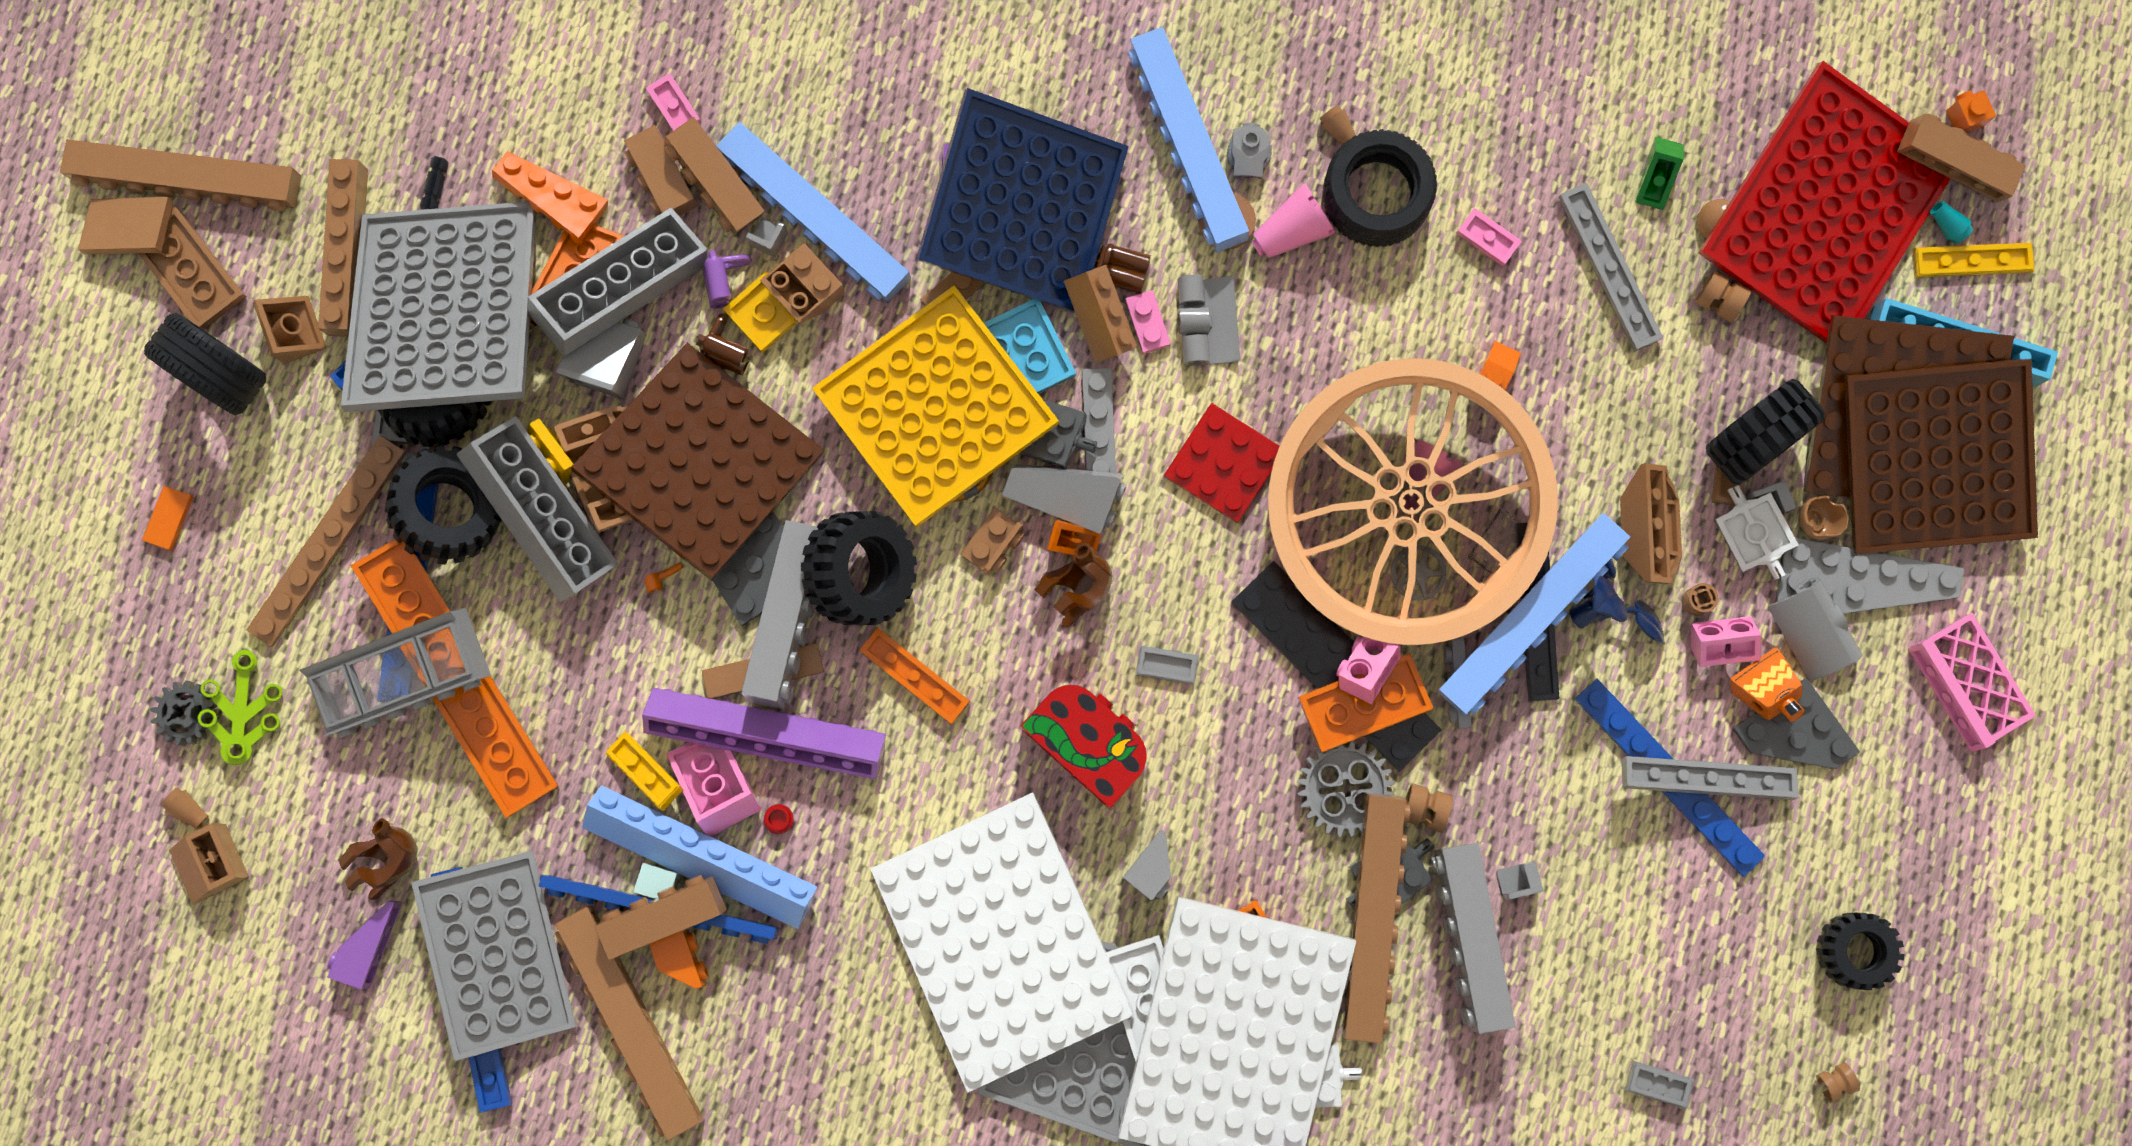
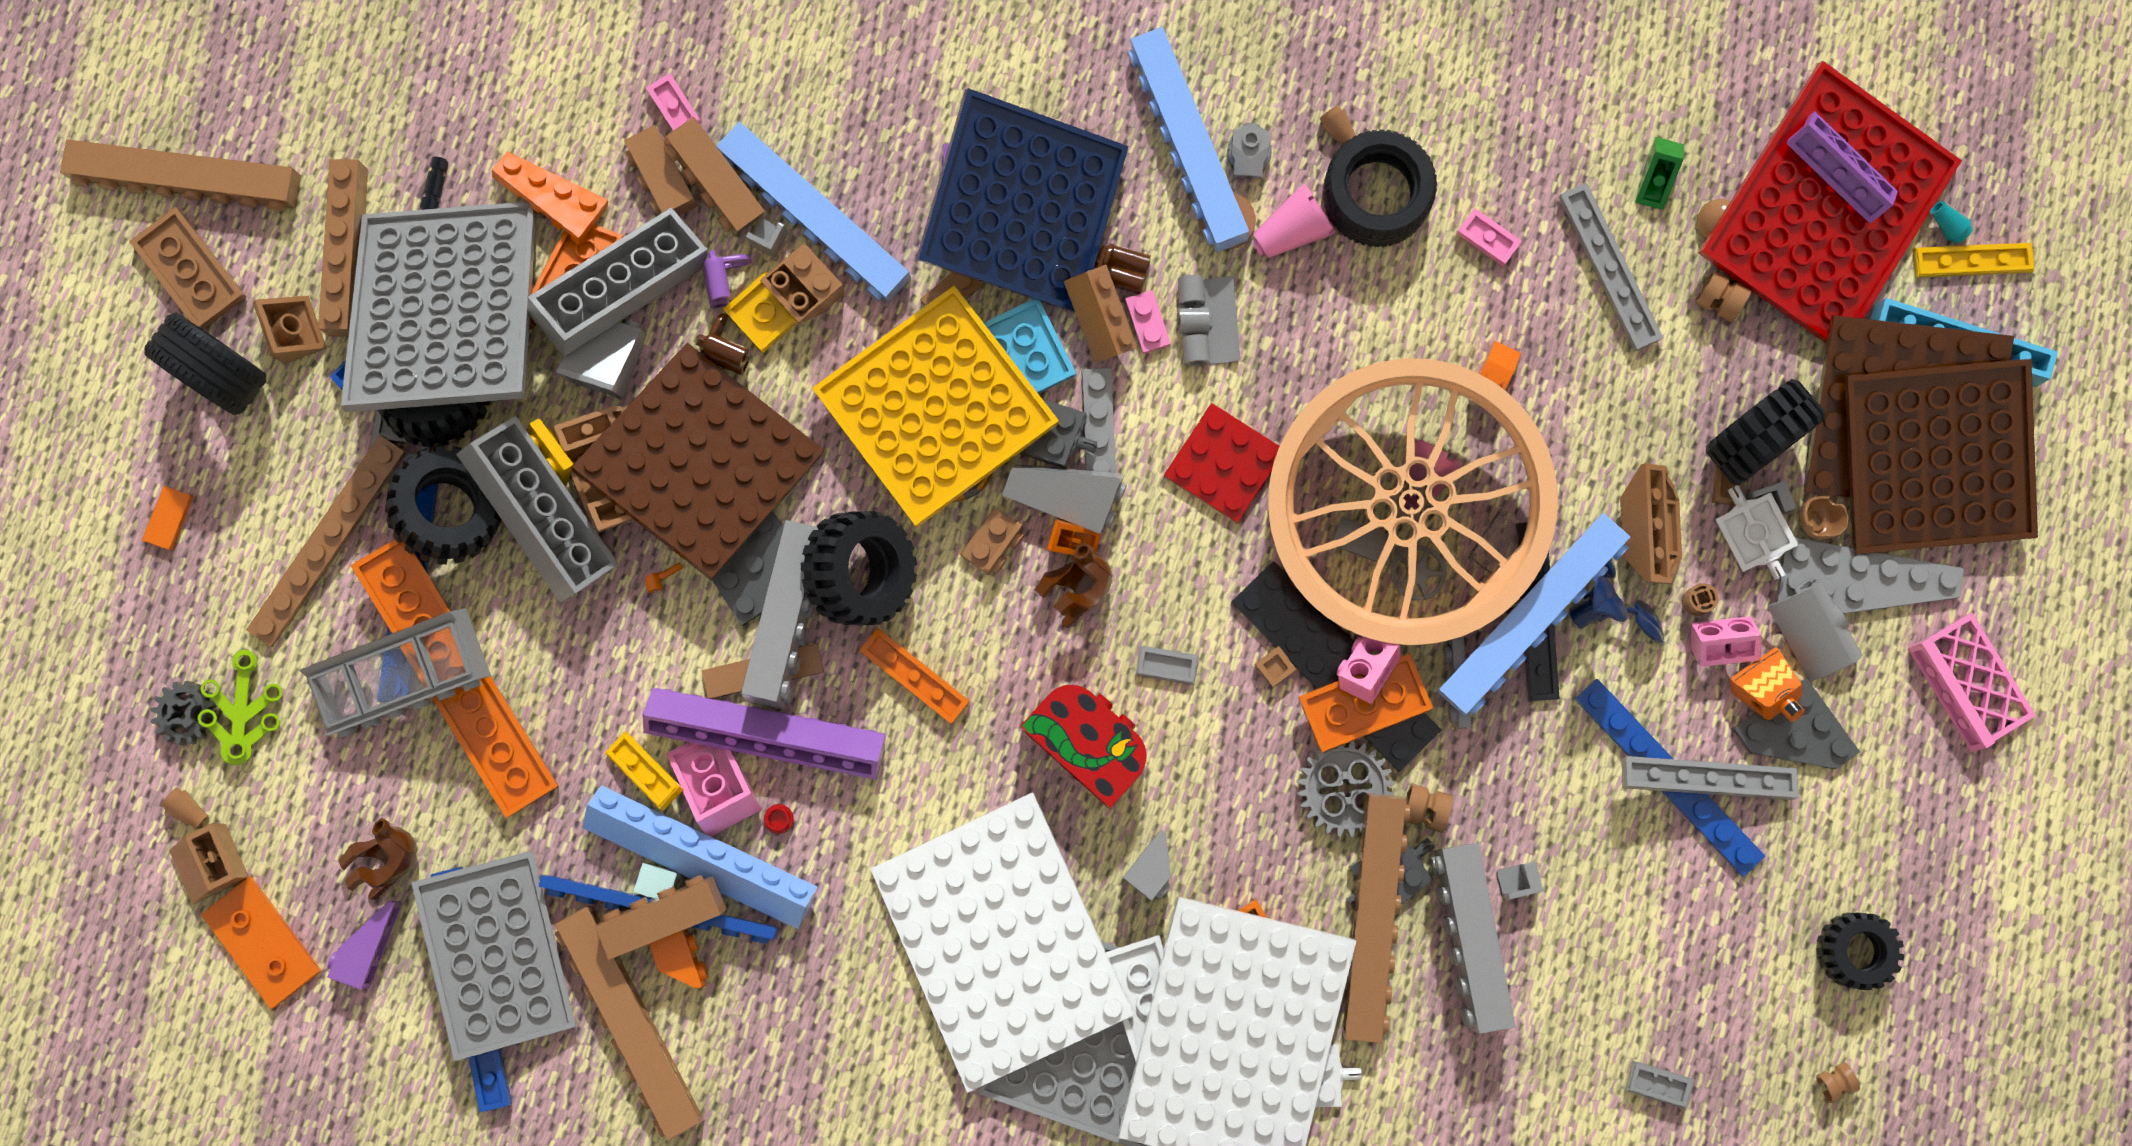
(125, 225): medium nougat tile -> none
(261, 942): none -> orange plate
(1275, 667): none -> medium nougat plate
(1366, 546): none -> light grey tile
(1843, 168): none -> medium lavender fence
(1961, 157): medium nougat brick -> none
(1971, 111): orange brick -> none

